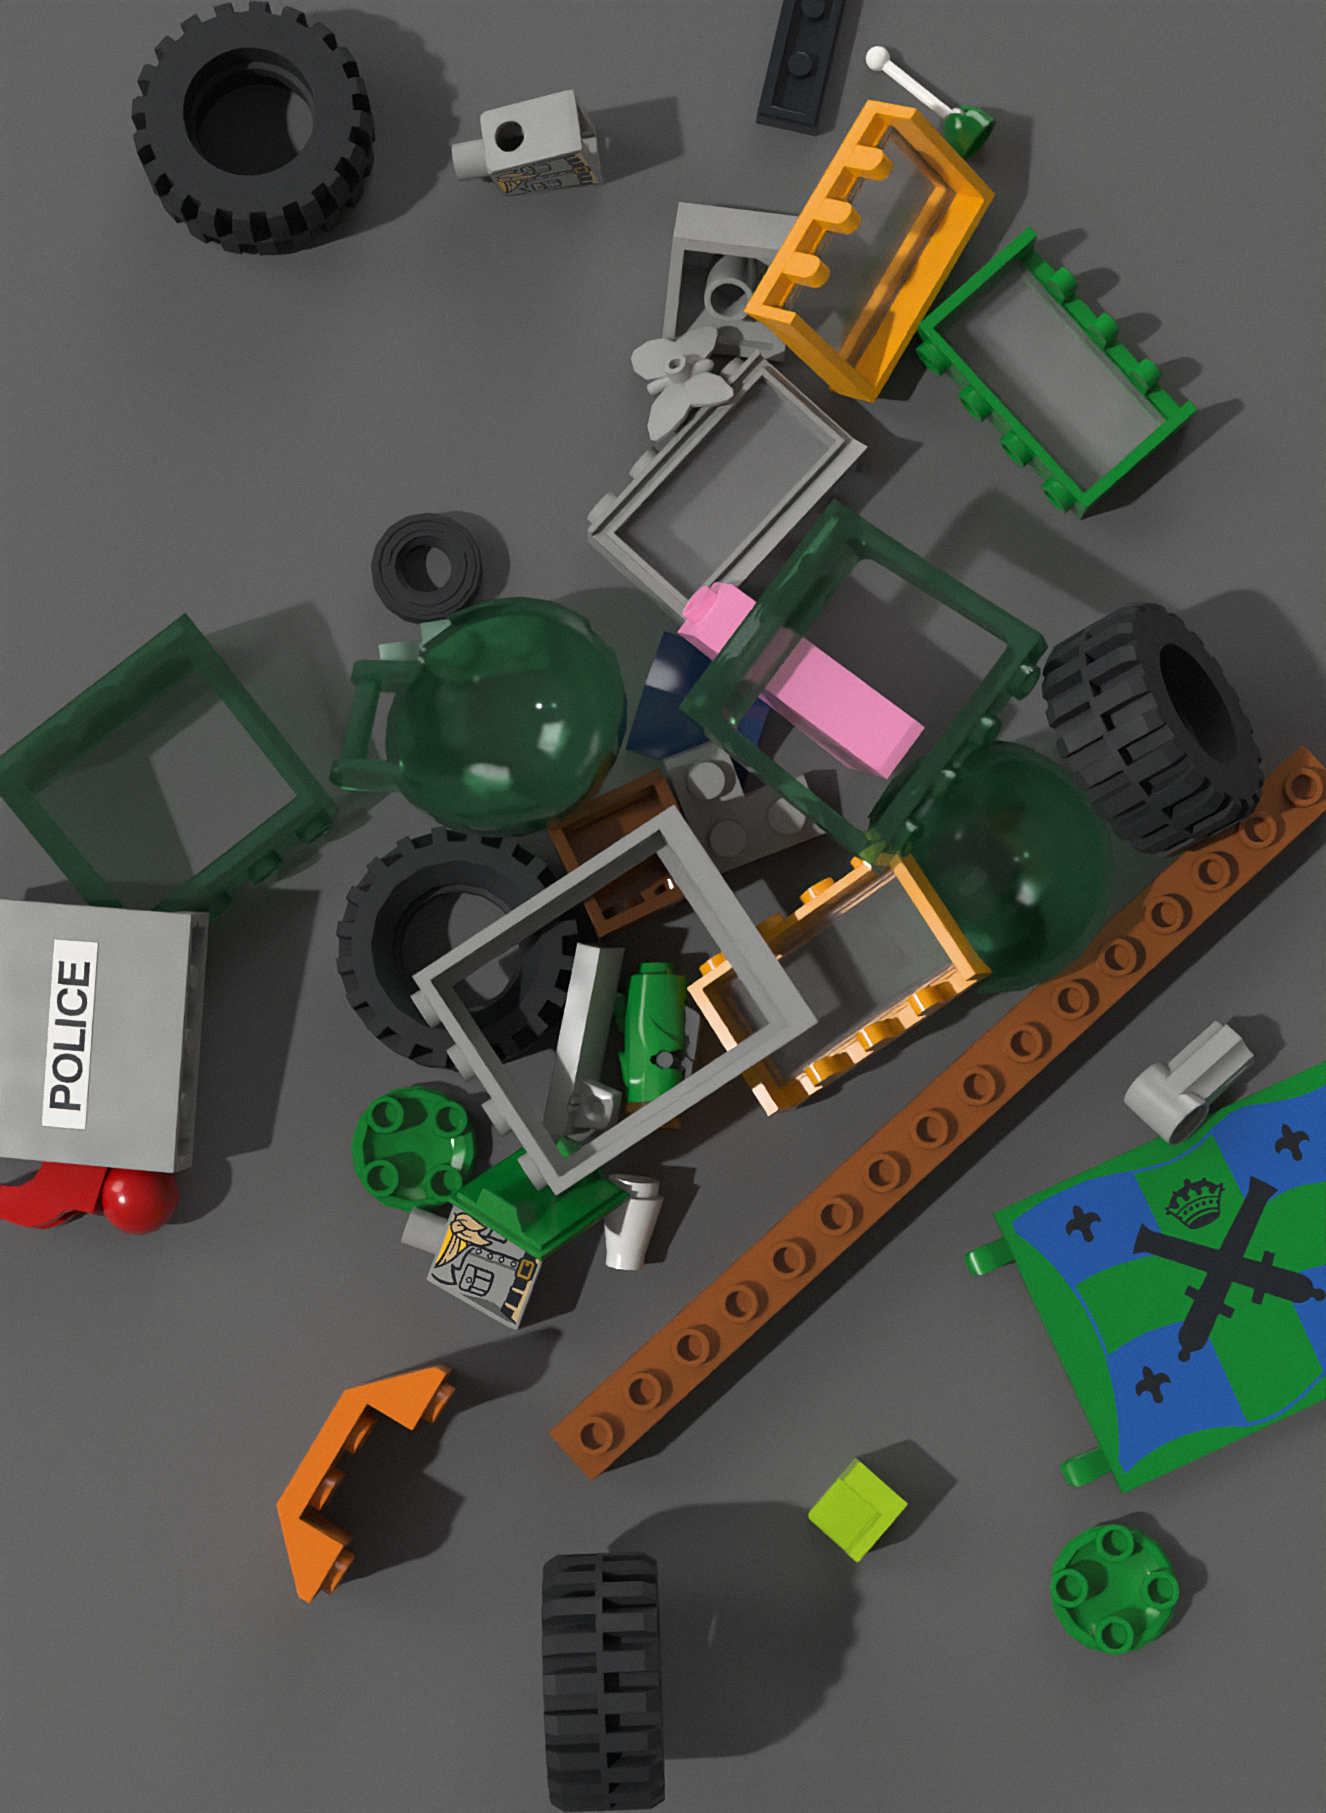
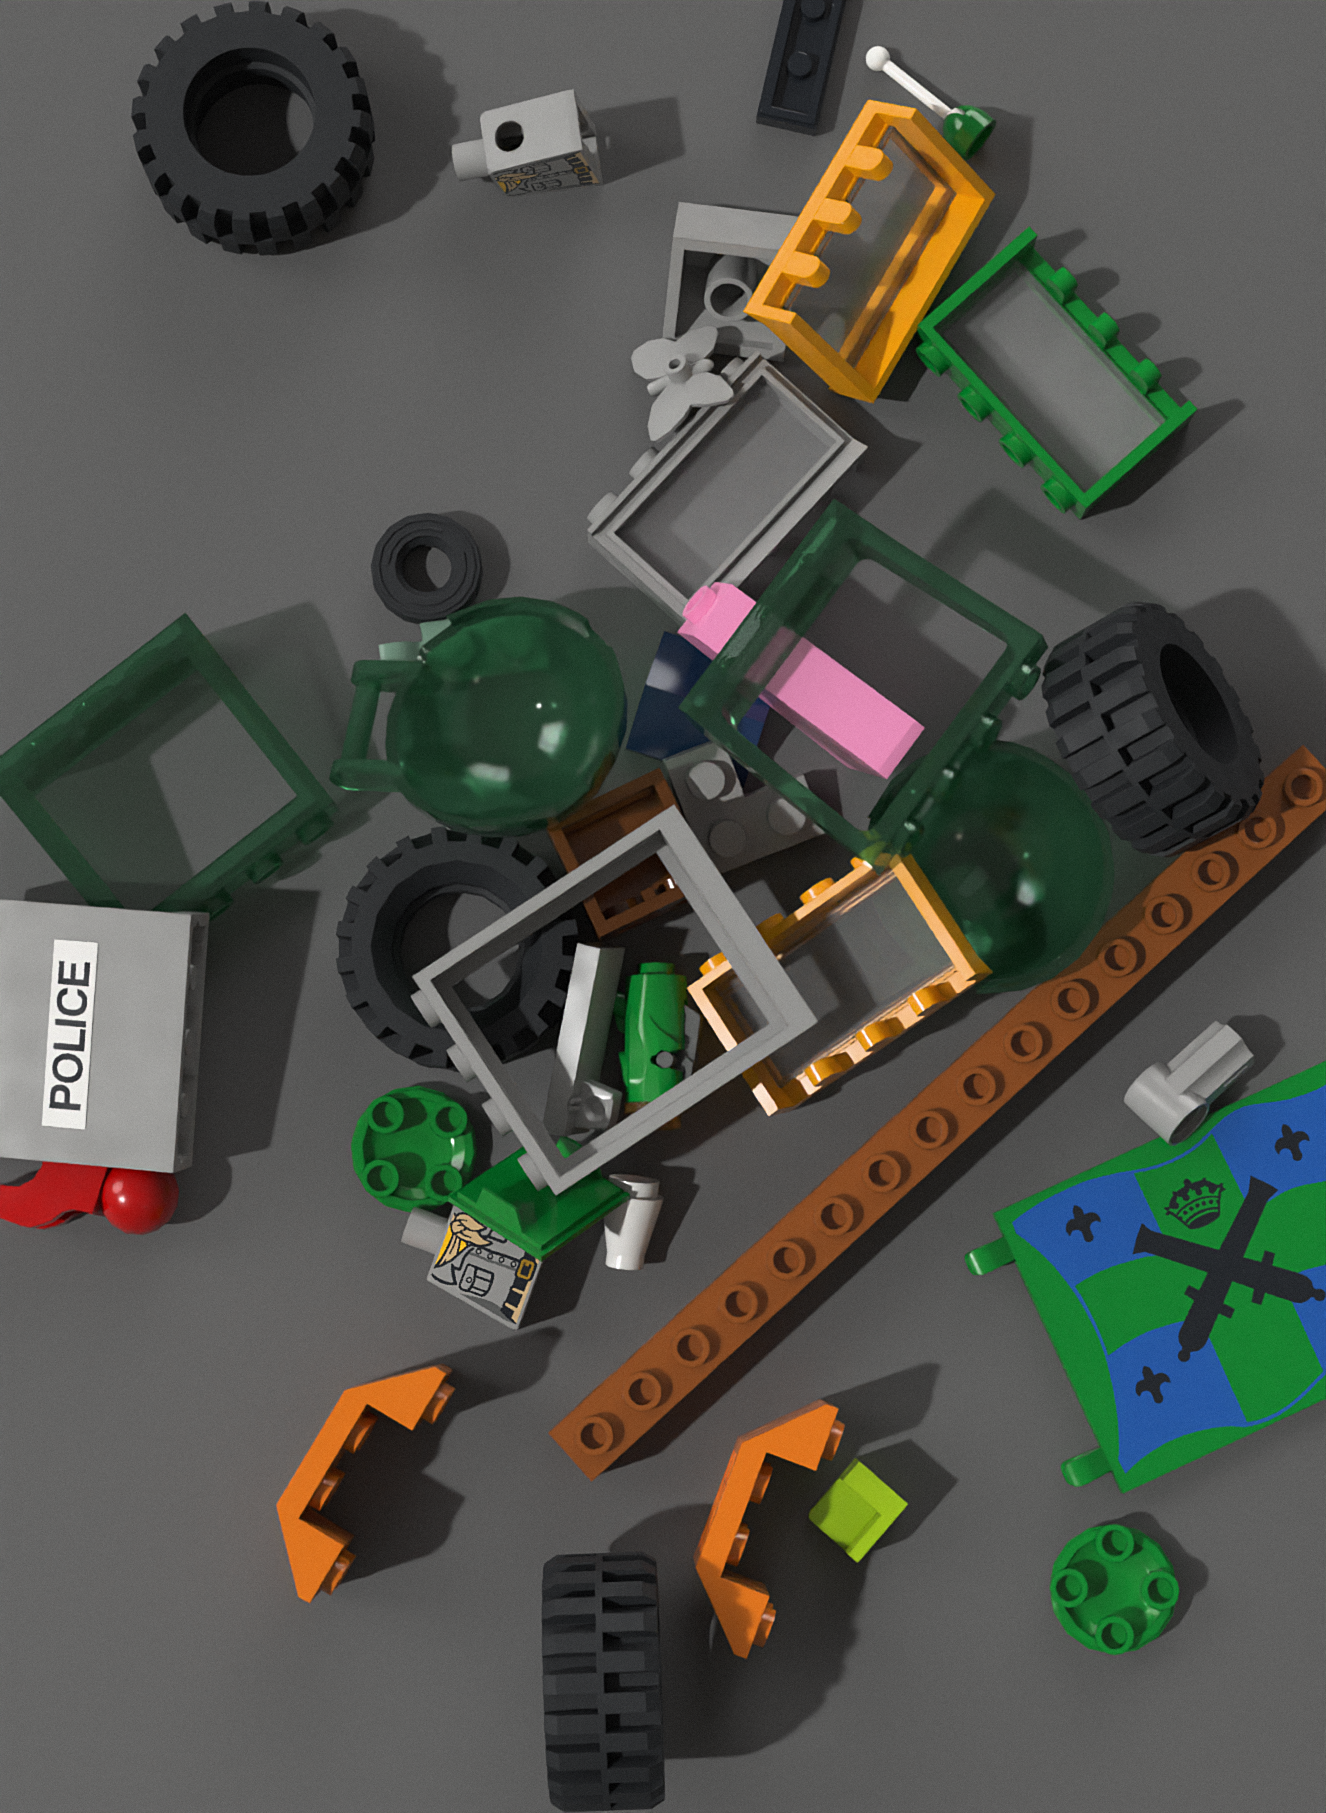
(739, 1601): none -> orange slope

